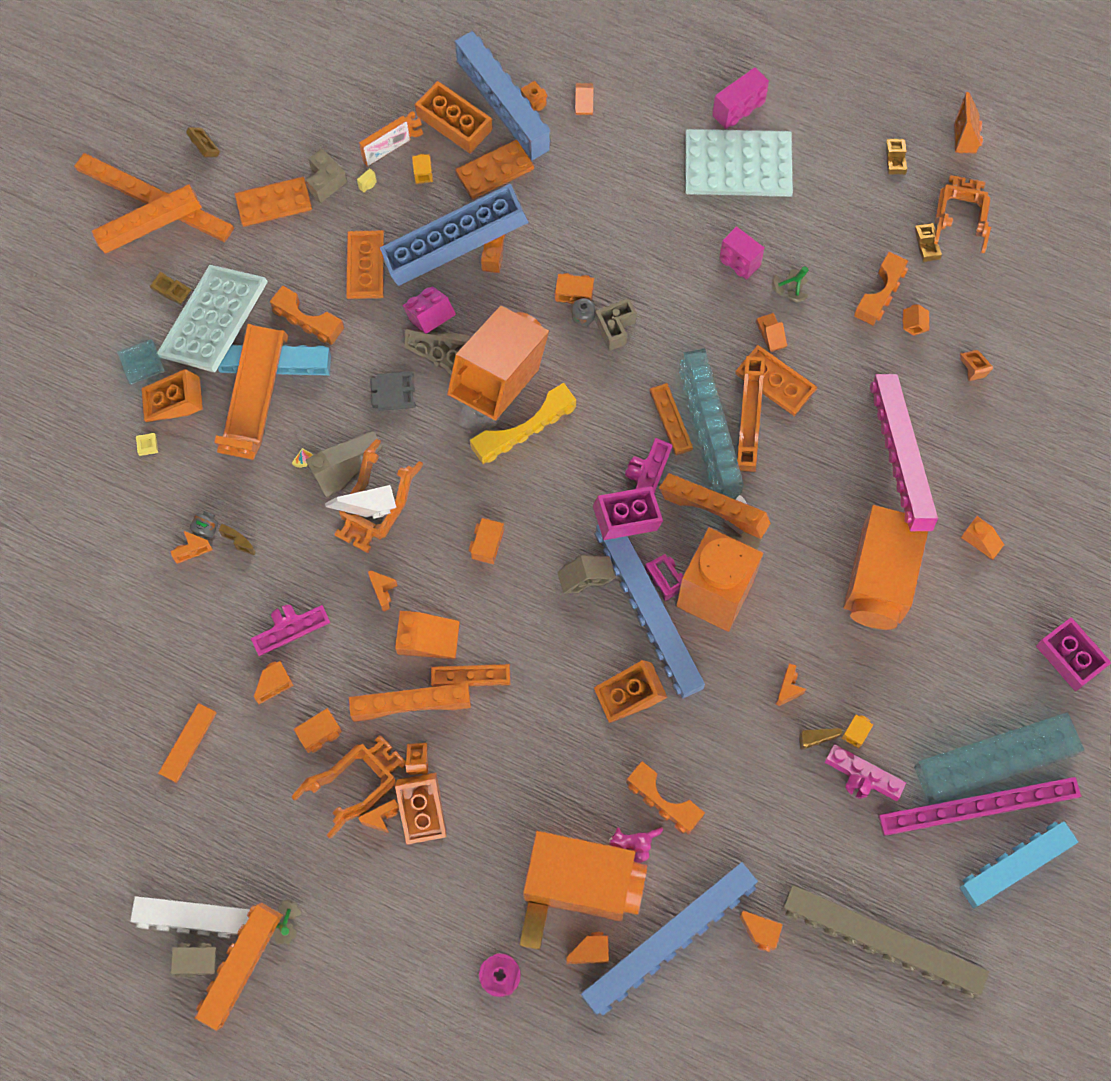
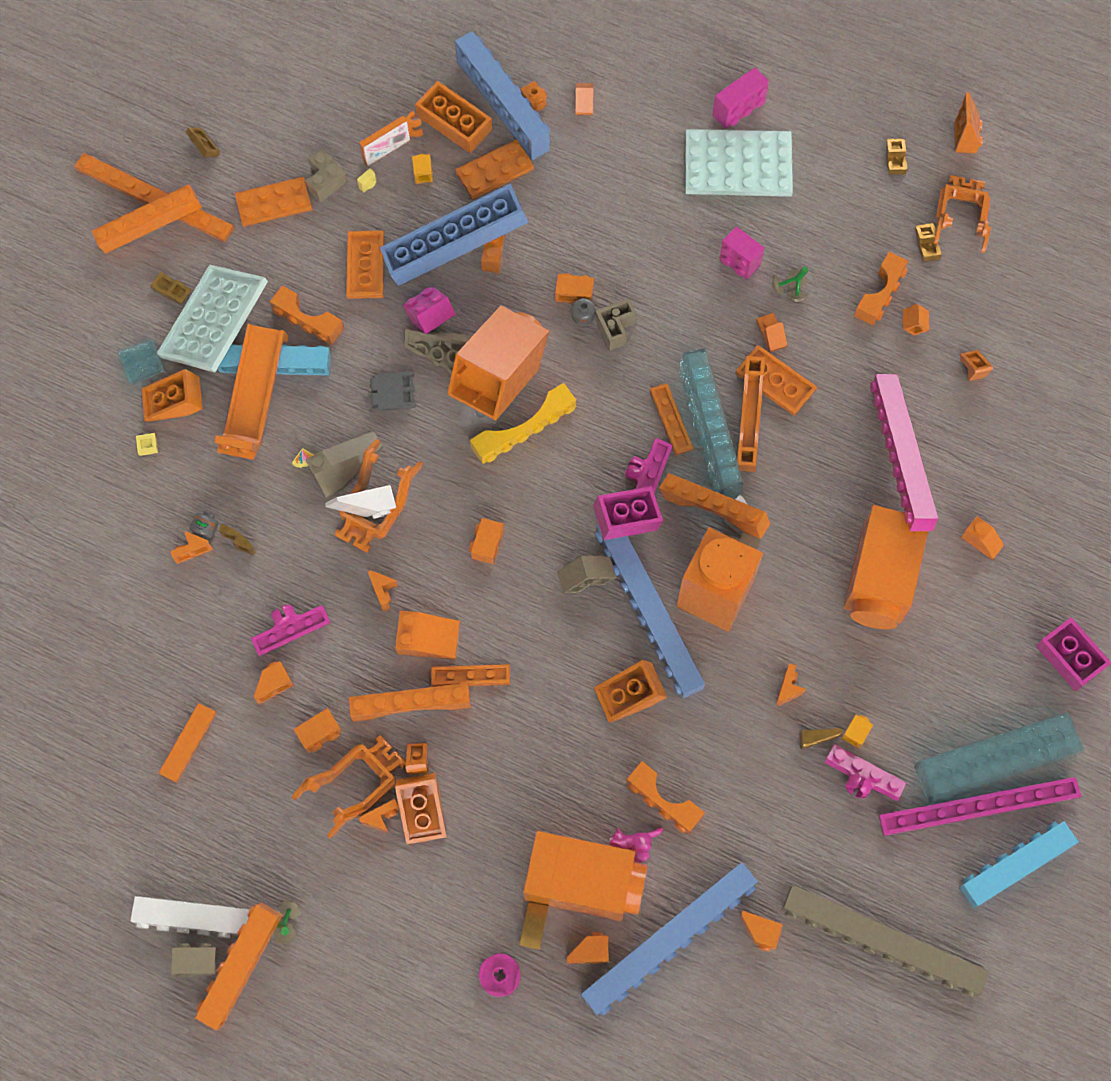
(665, 576): dark pink window -> none

